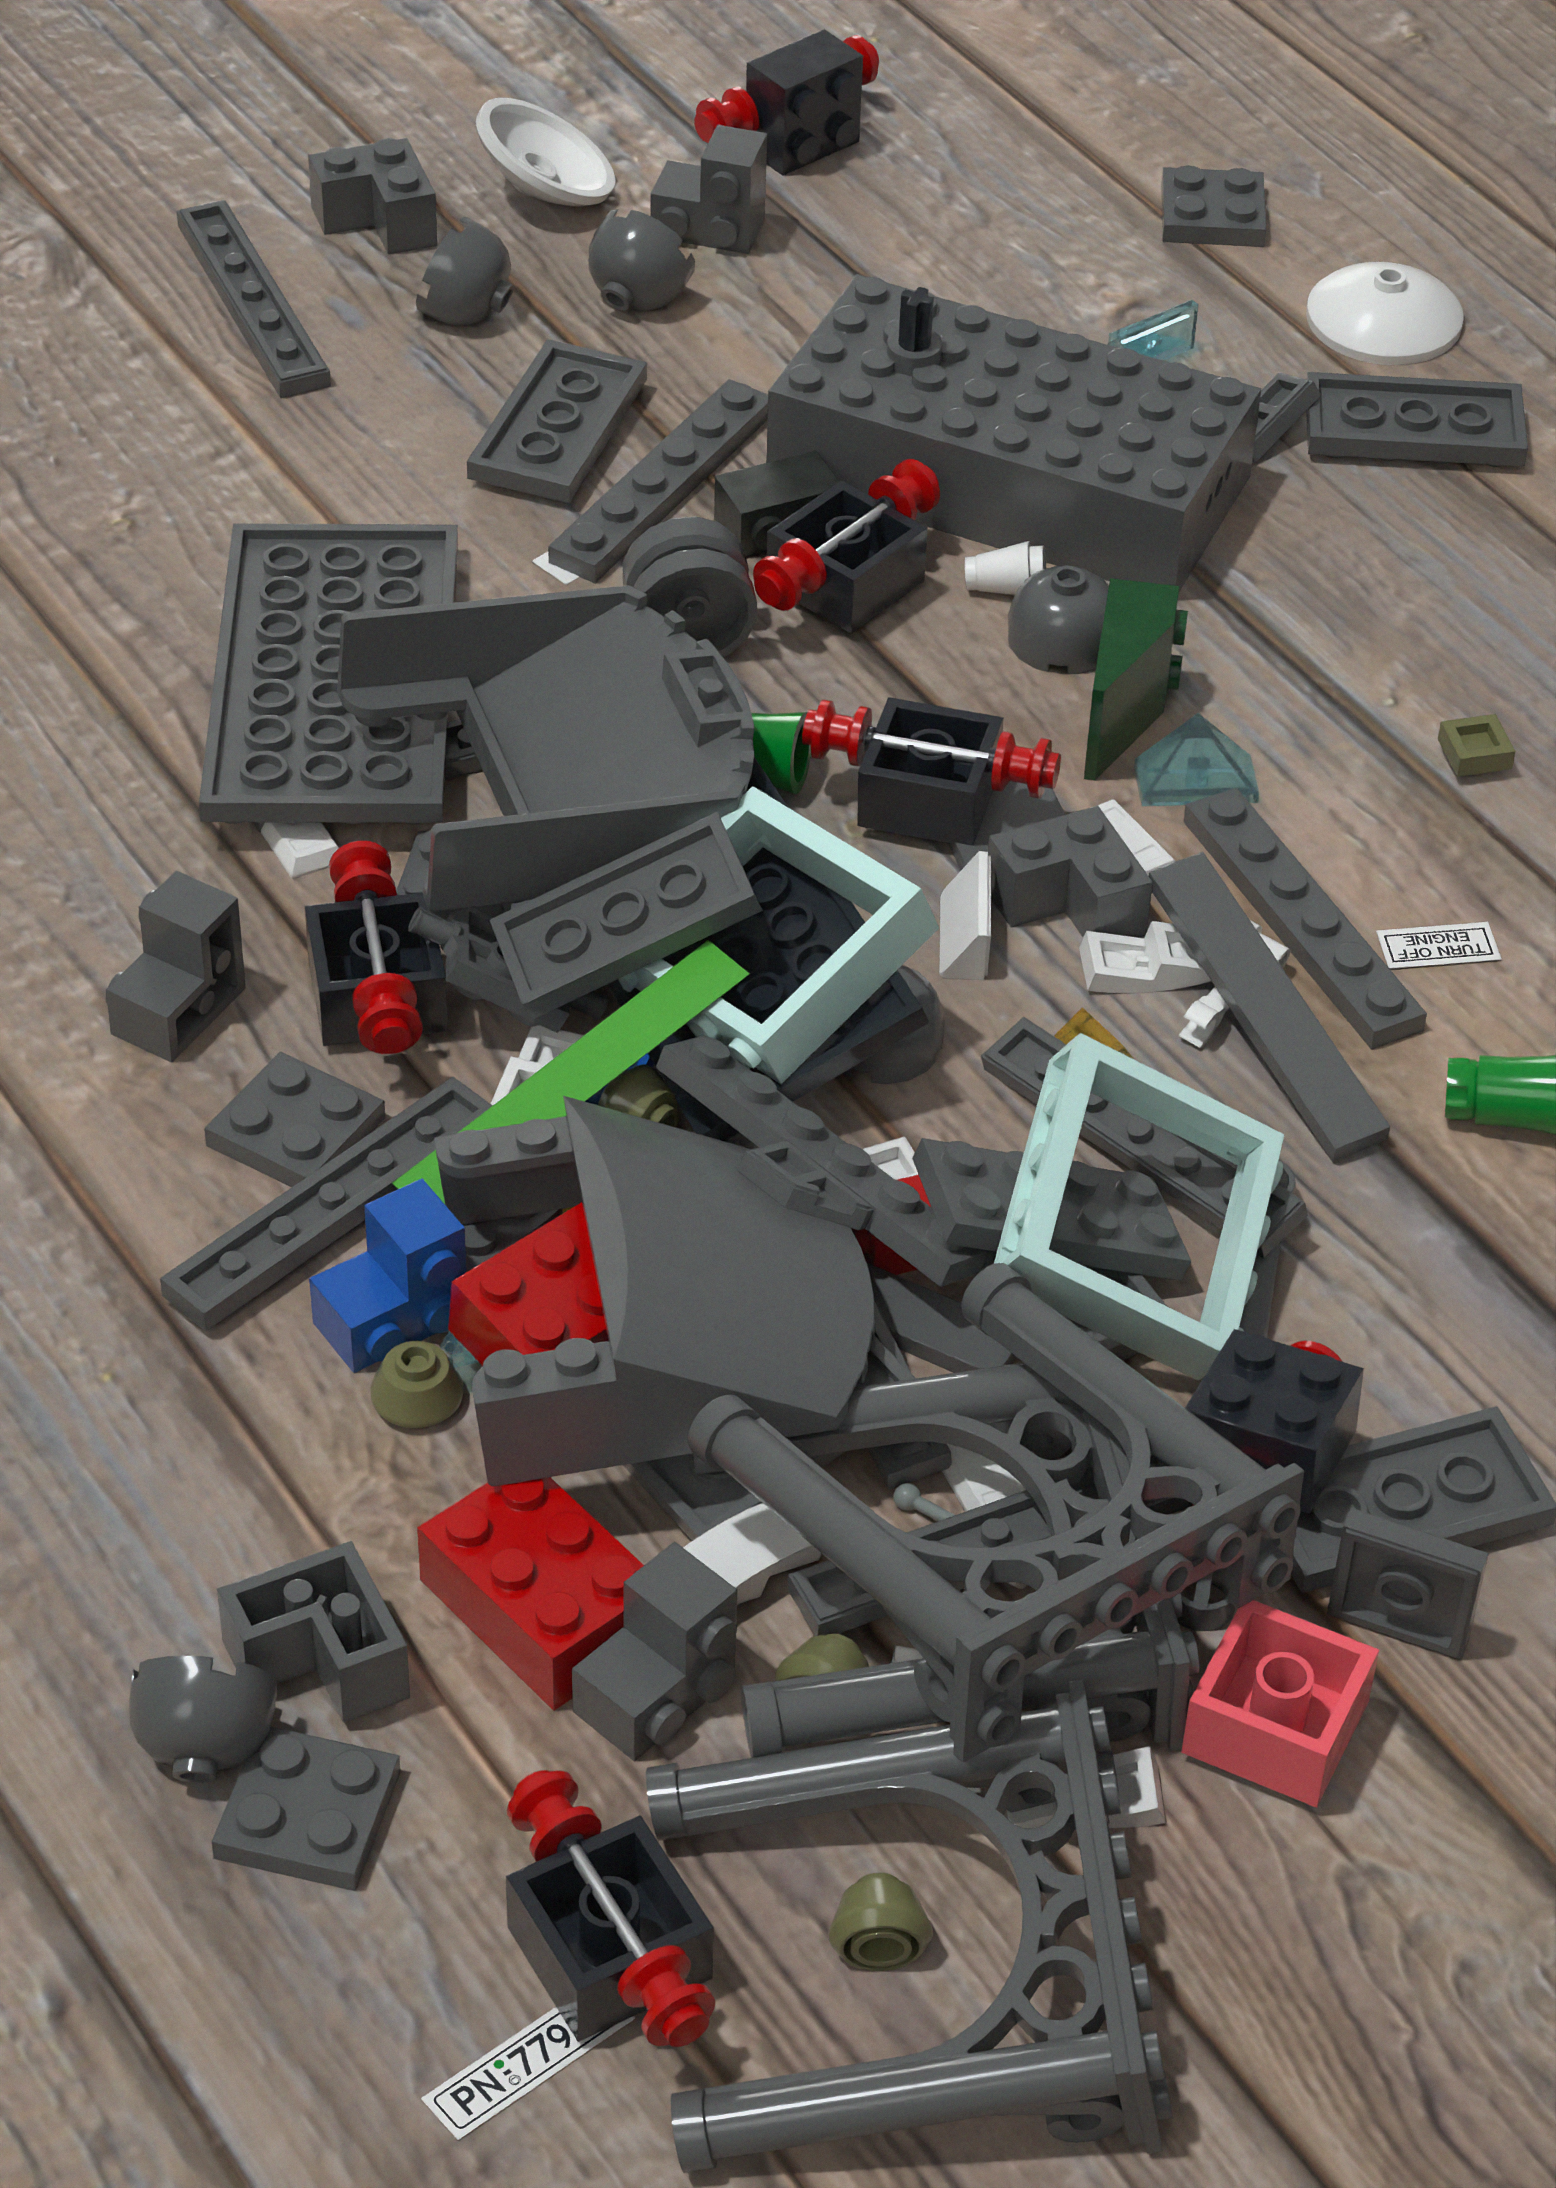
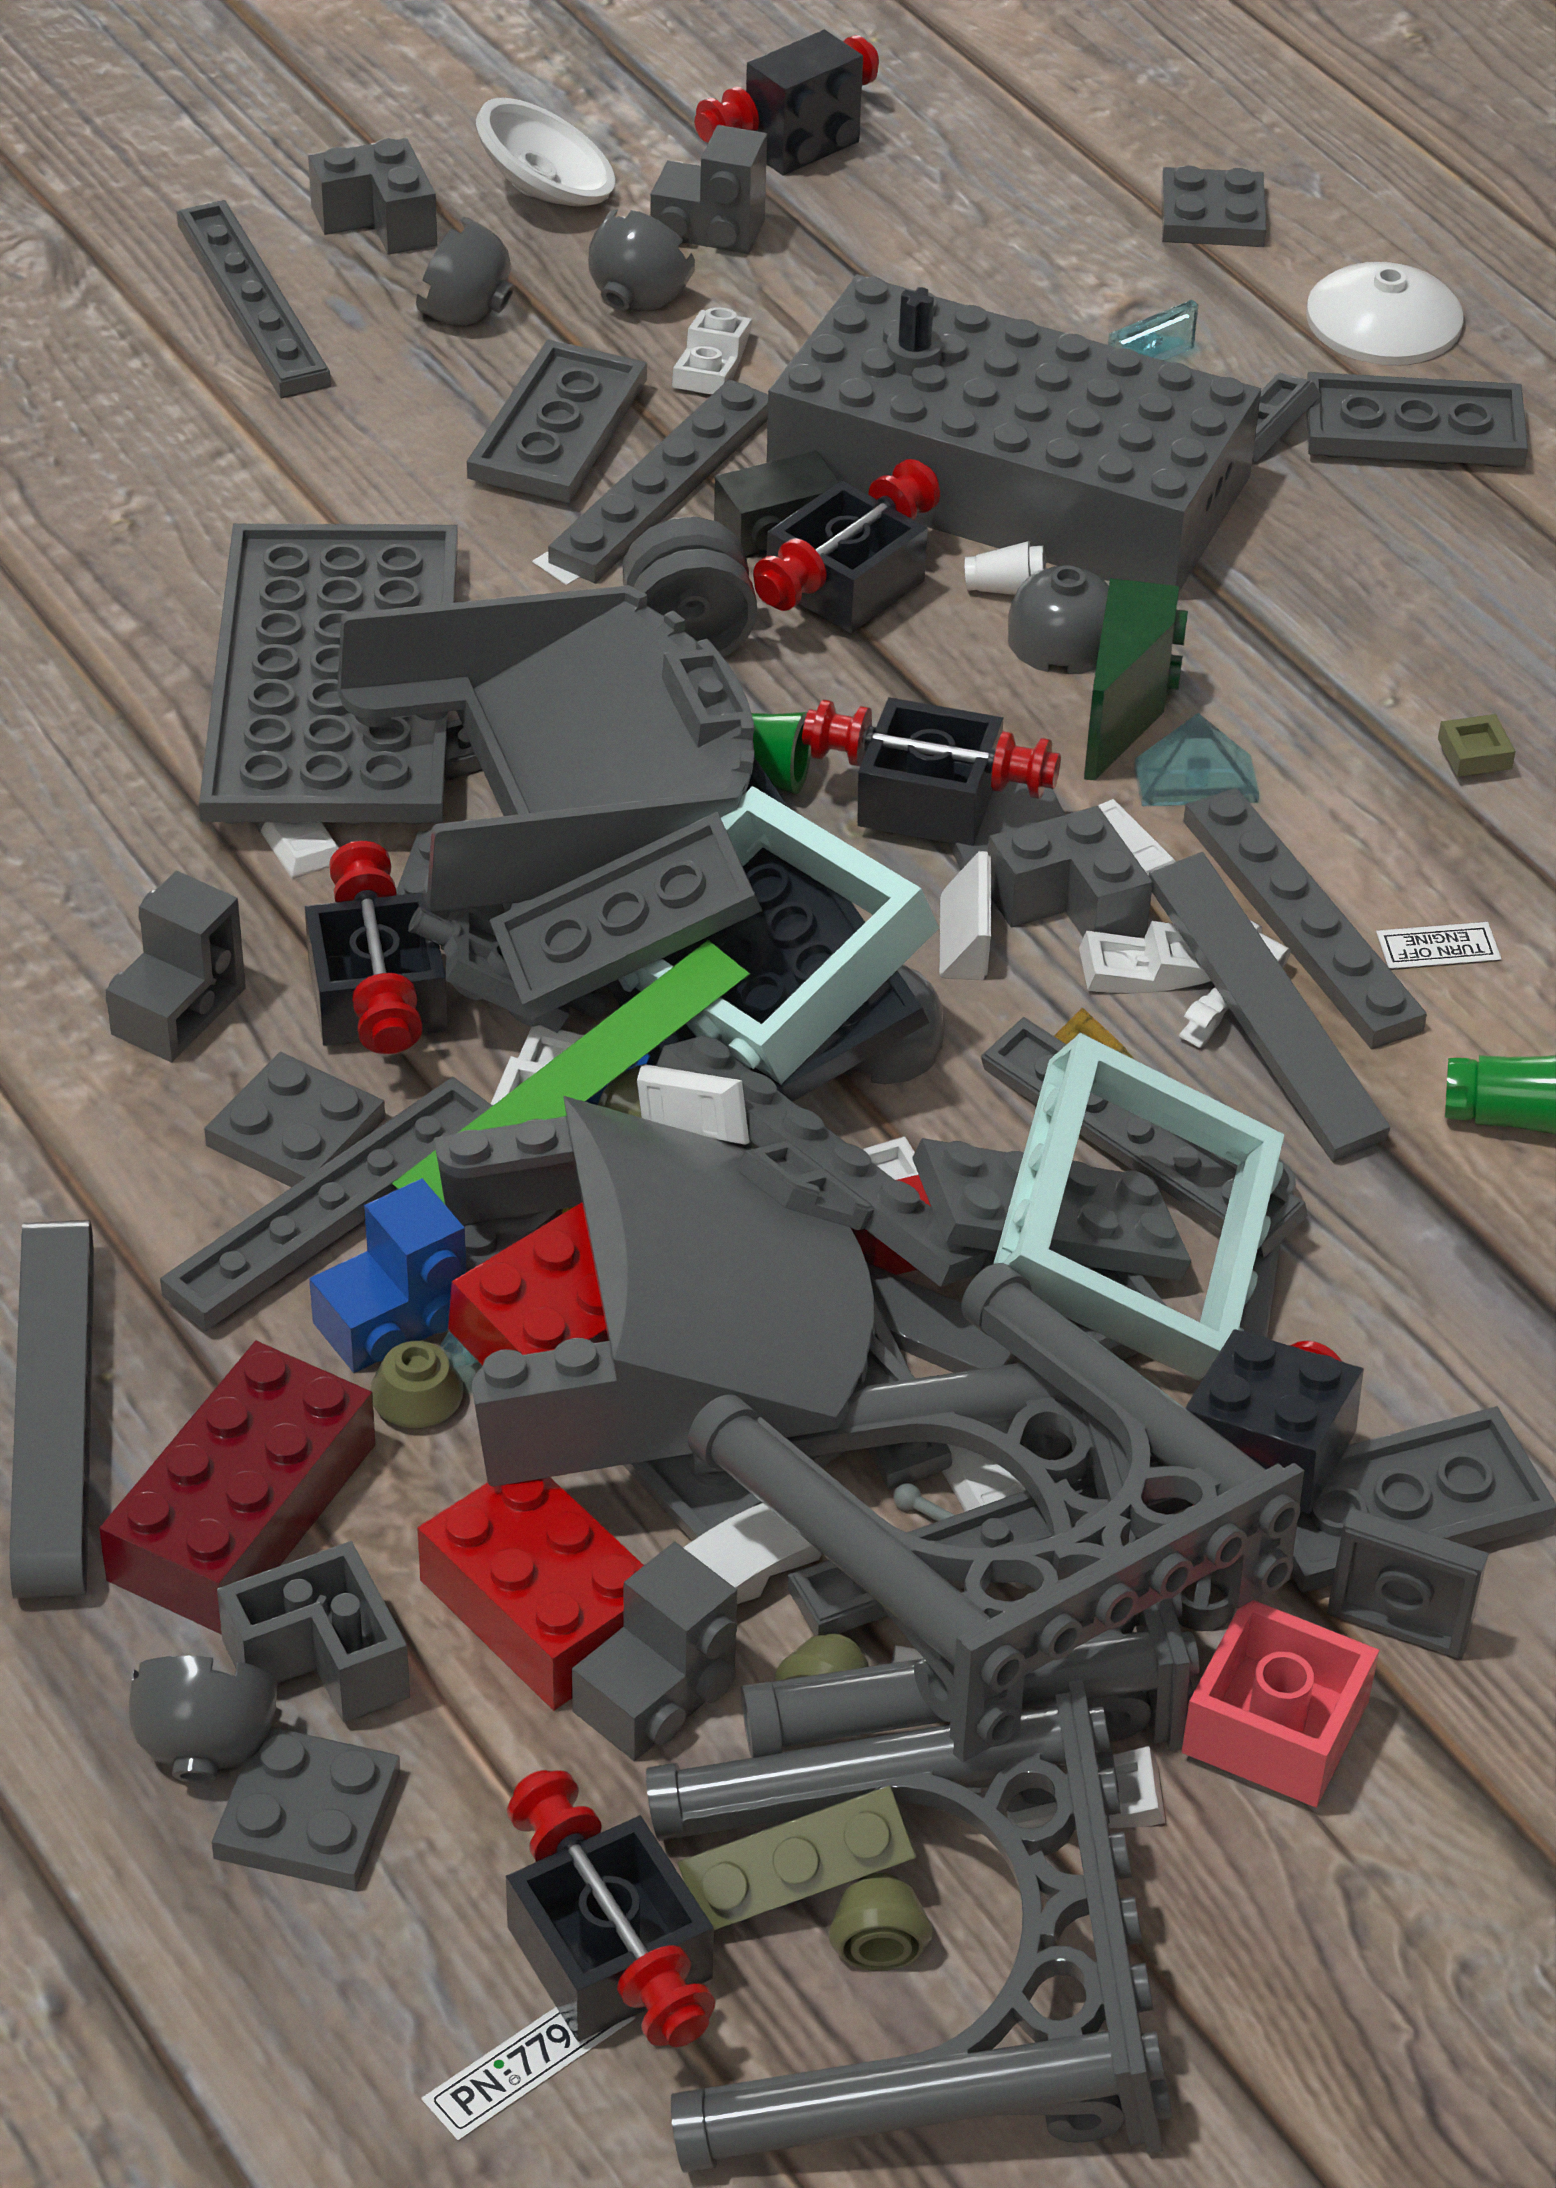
(52, 1411): none -> dark grey beam
(238, 1483): none -> dark red brick
(694, 1102): none -> white tile
(712, 351): none -> white slope
(799, 1858): none -> olive plate

